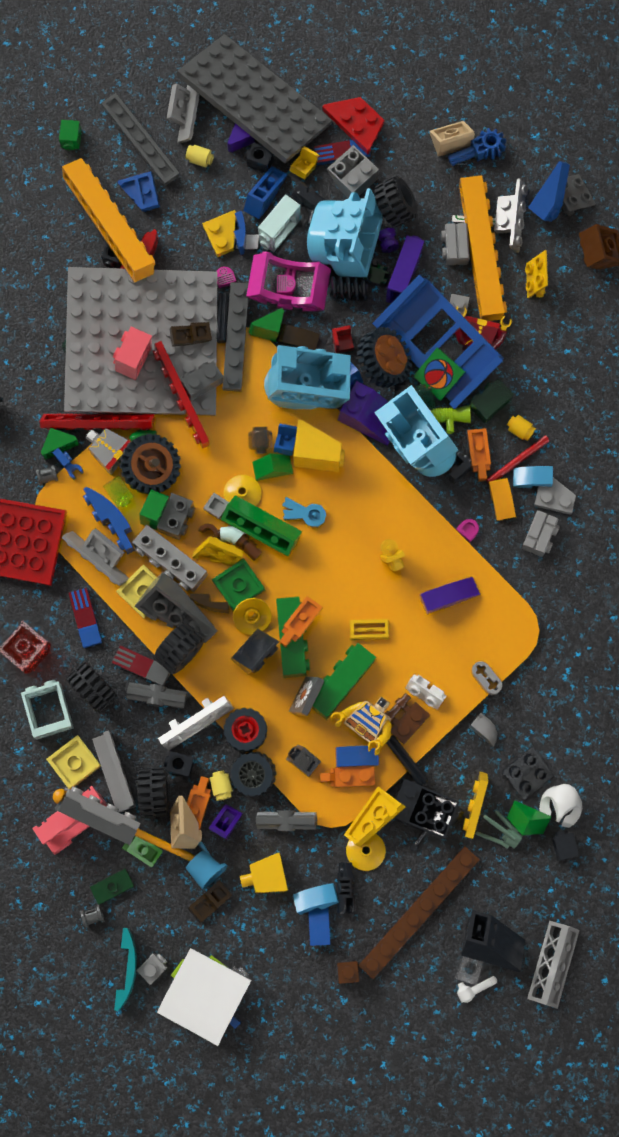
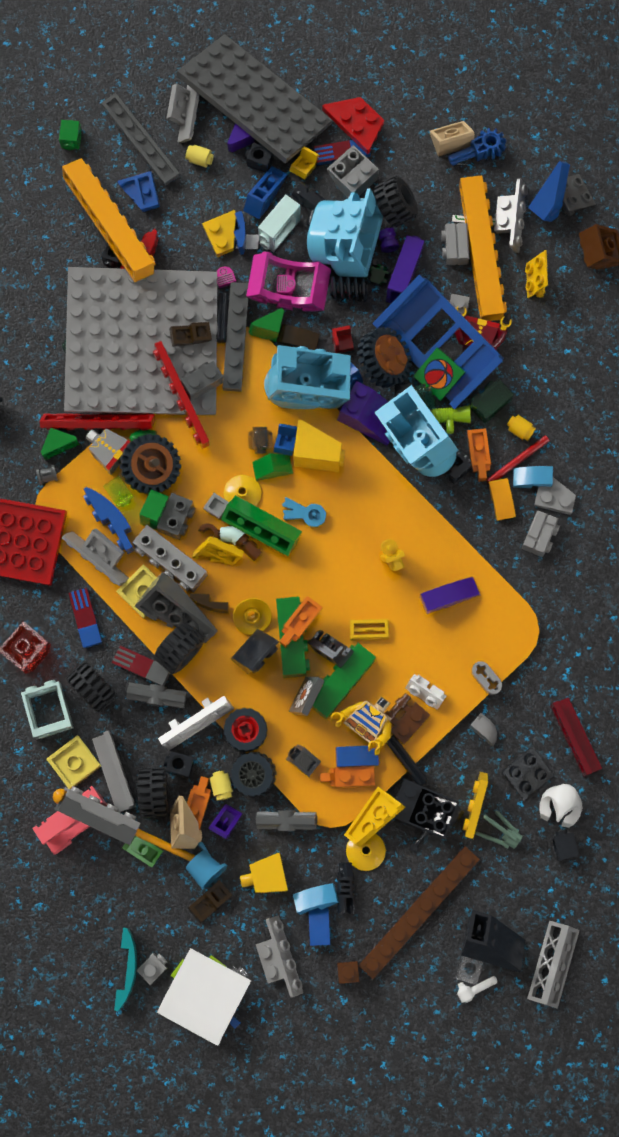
(64, 459): blue plate -> none
(92, 916): dark grey bush -> none
(112, 886): dark green plate -> none
(132, 353): coral brick -> none
(238, 583): green tile -> none
(277, 958): none -> light grey bracket
(330, 648): none -> black hinge
(468, 529): dark pink tile -> none
(527, 820): green slope -> none
(575, 736): none -> dark red fence

